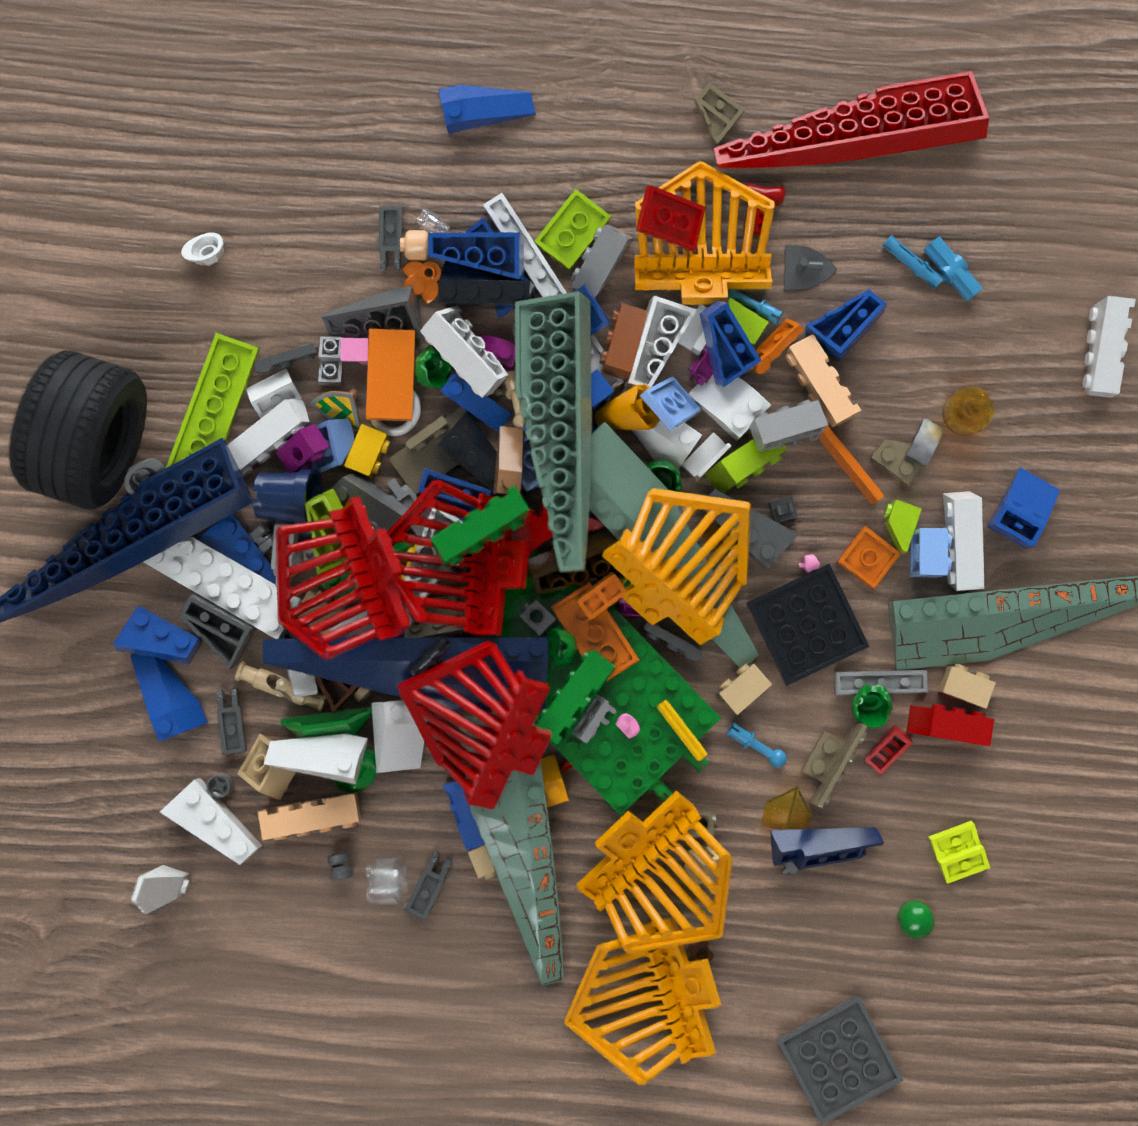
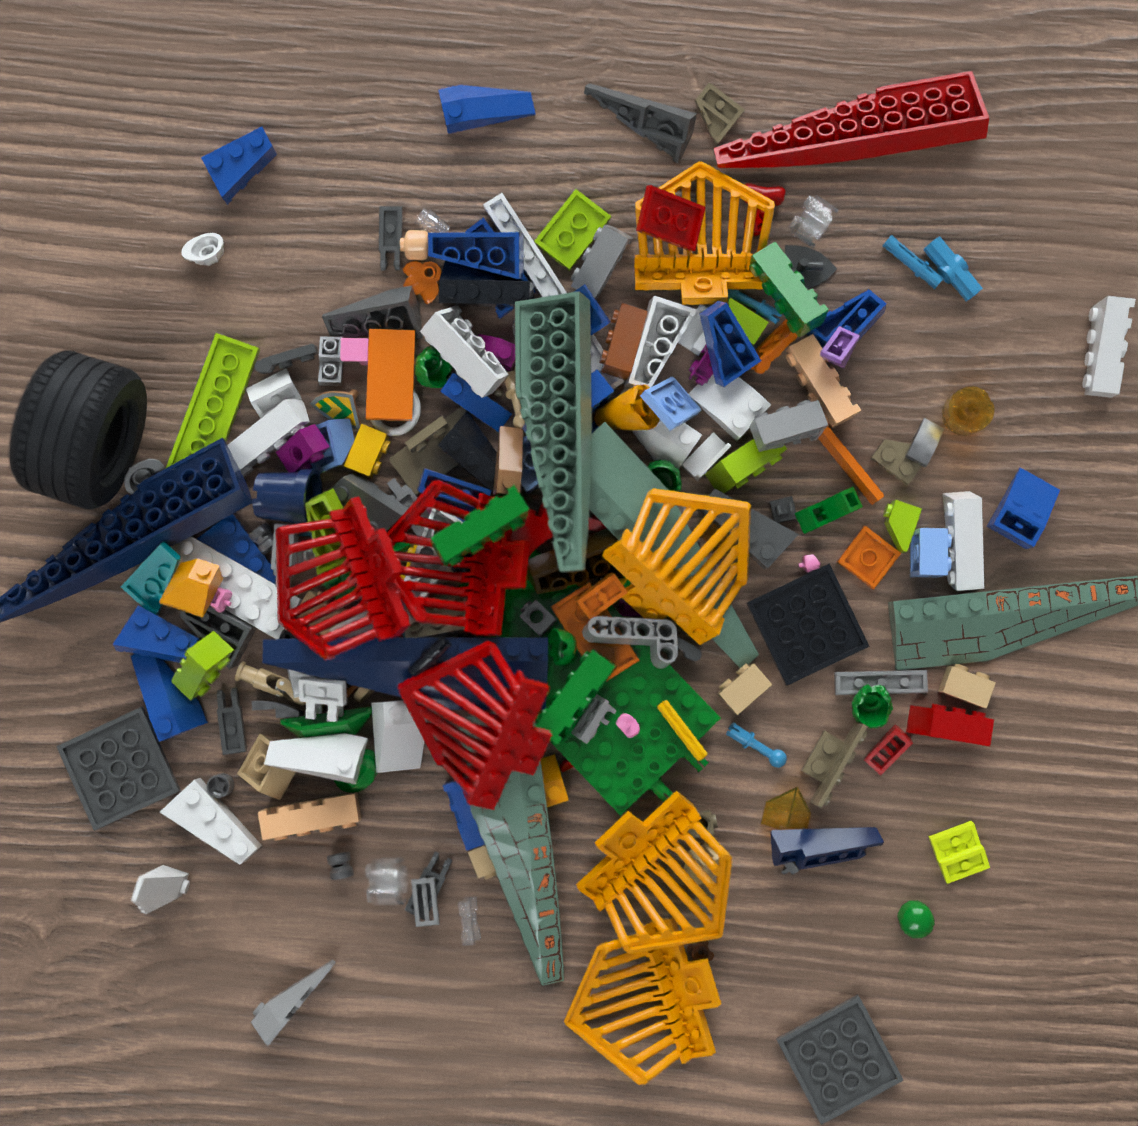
(118, 768): none -> dark grey plate
(152, 578): none -> teal wing
(193, 587): none -> light orange slope
(202, 665): none -> lime wedge
(221, 600): none -> bright pink piece
(238, 162): none -> blue wedge
(275, 1014): none -> light grey wedge
(282, 710): none -> flat silver slope
(322, 691): none -> white plate
(427, 922): none -> light grey tile
(471, 929): none -> clear piece
(631, 637): none -> light grey beam
(660, 123): none -> dark grey wedge
(787, 290): none -> wedge
(813, 221): none -> clear brick
(828, 510): none -> green brick
(840, 347): none -> medium lavender slope

